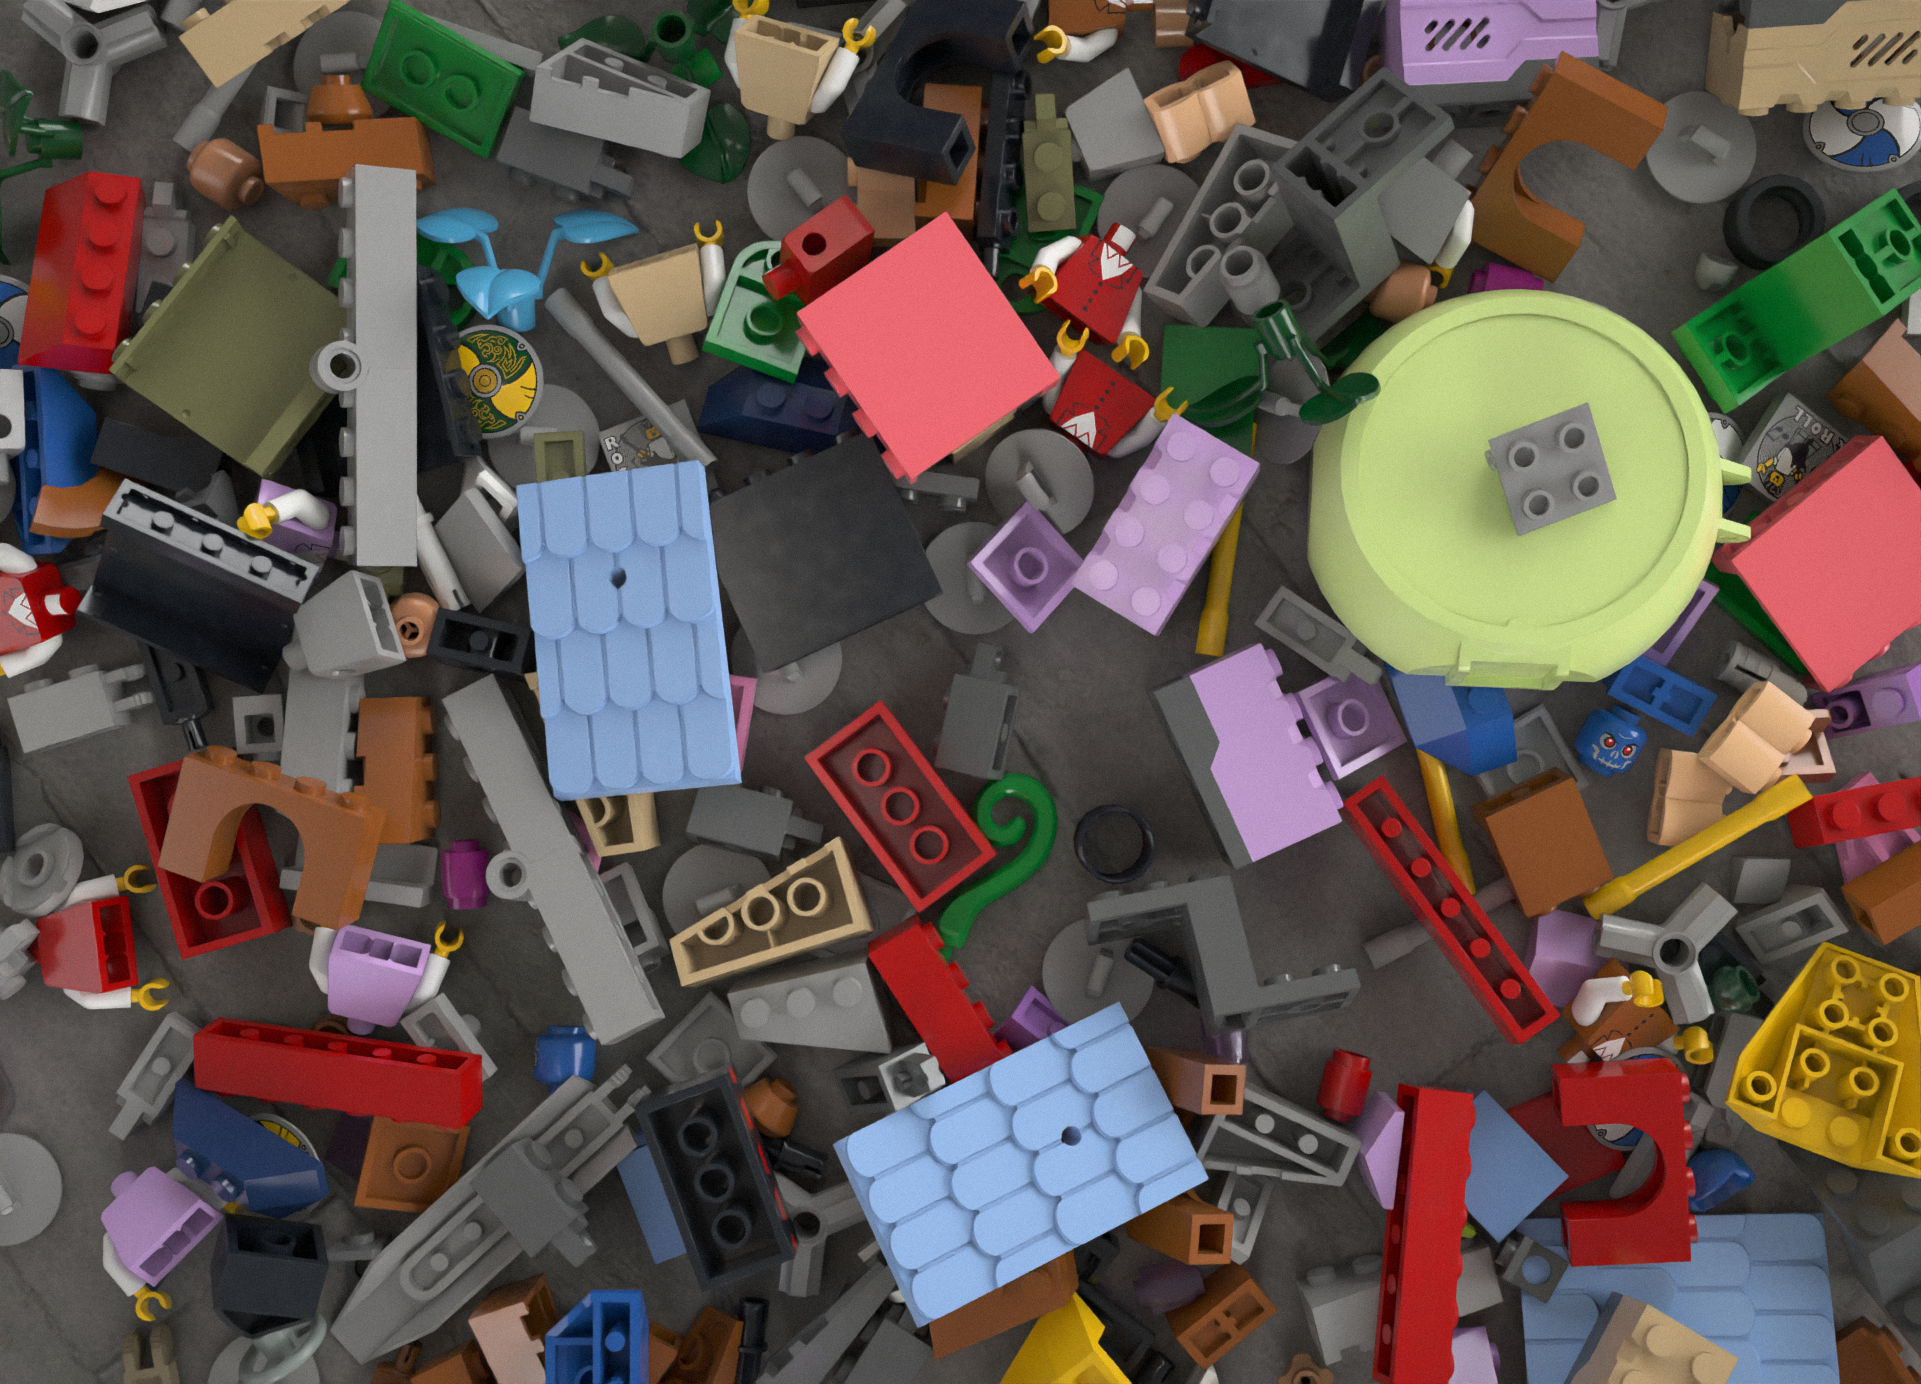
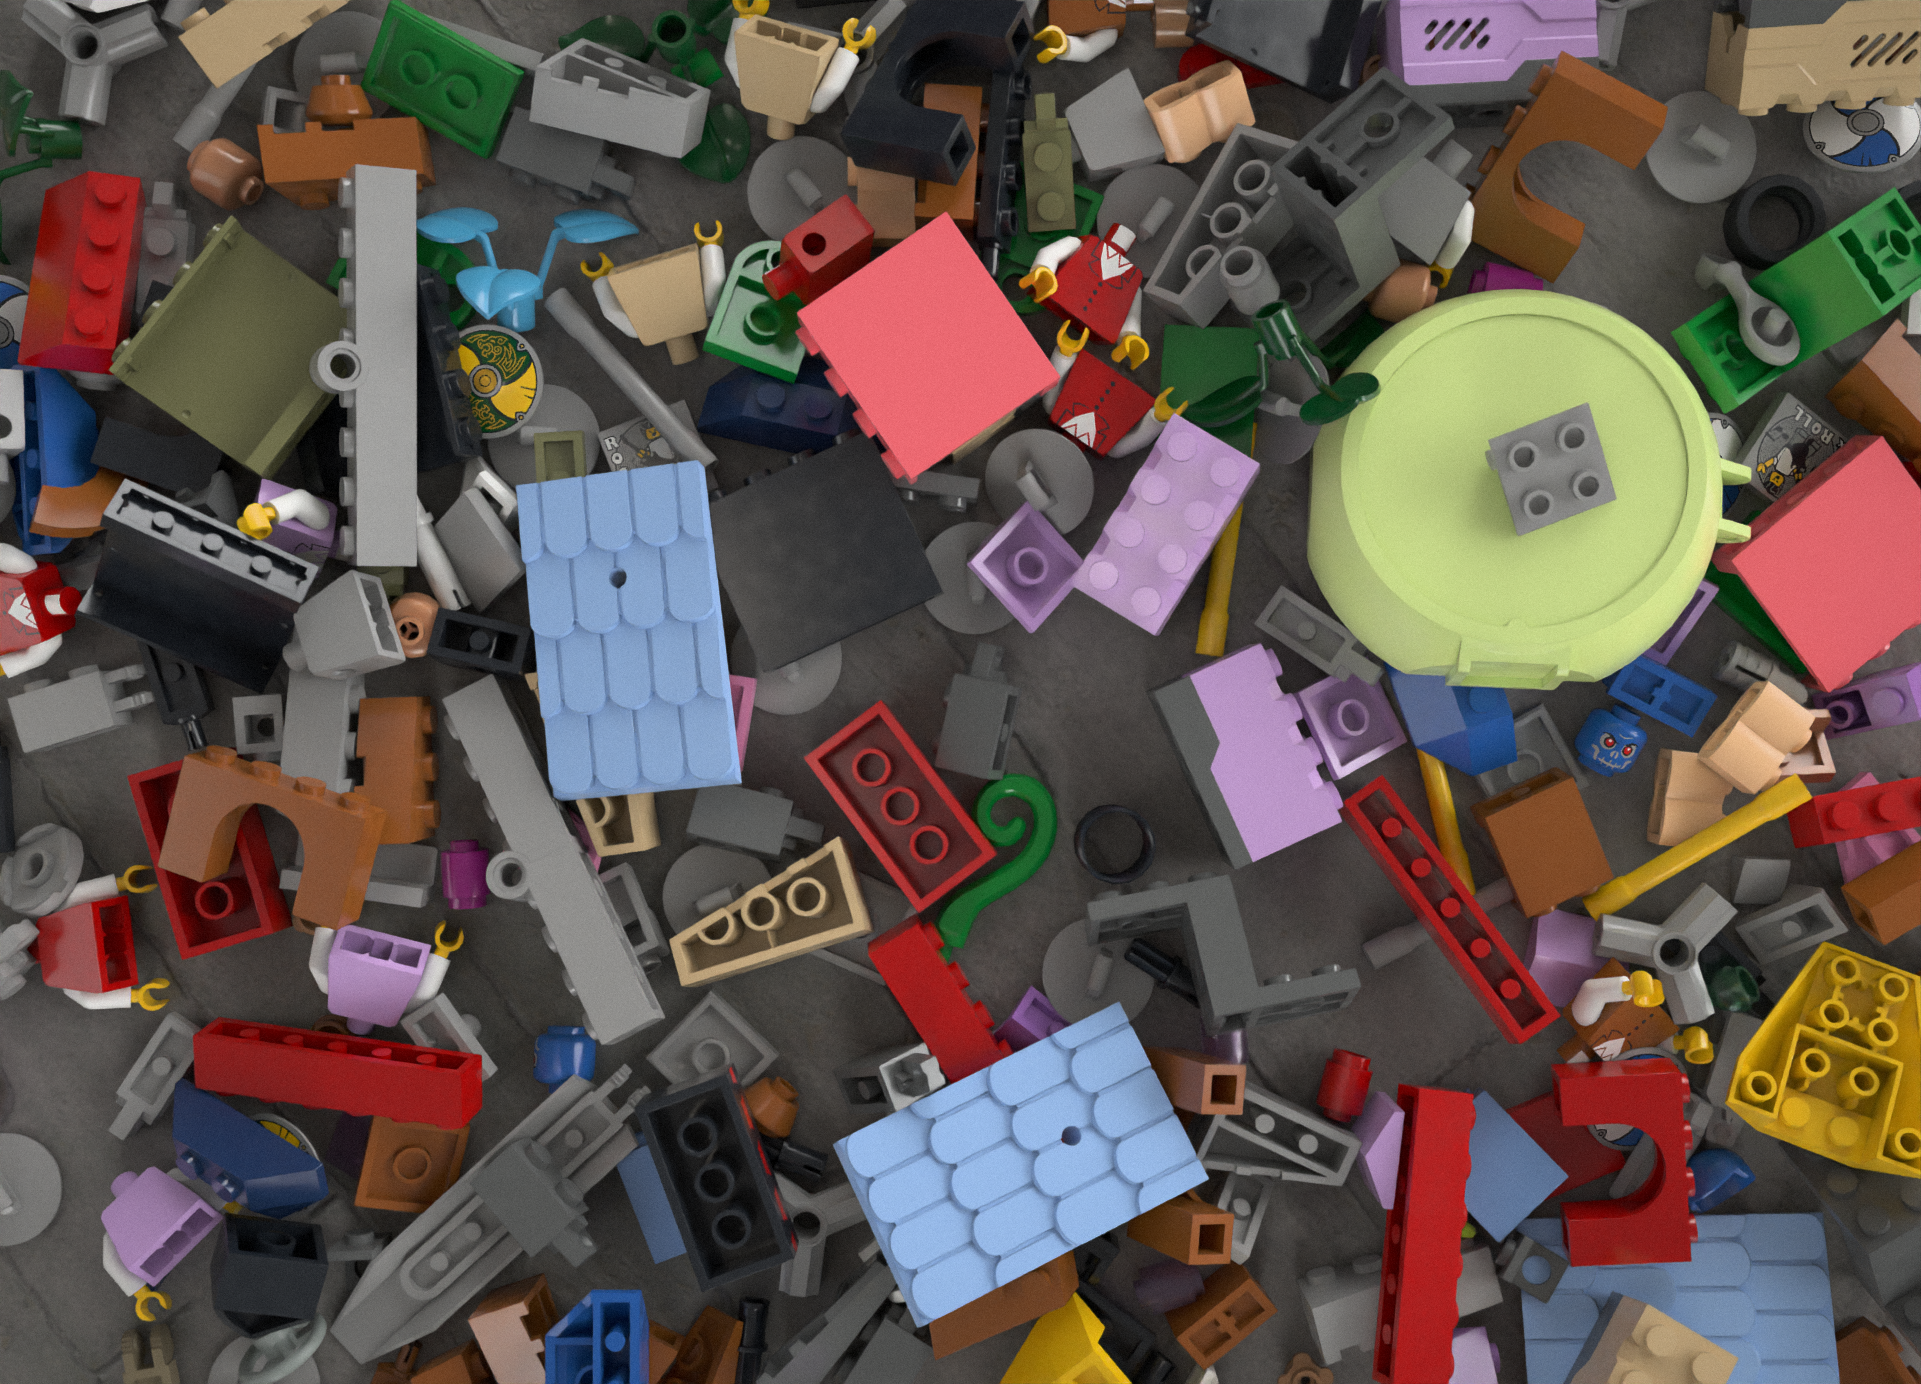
(816, 1004): light grey wedge -> none
(1761, 323): none -> light grey piece

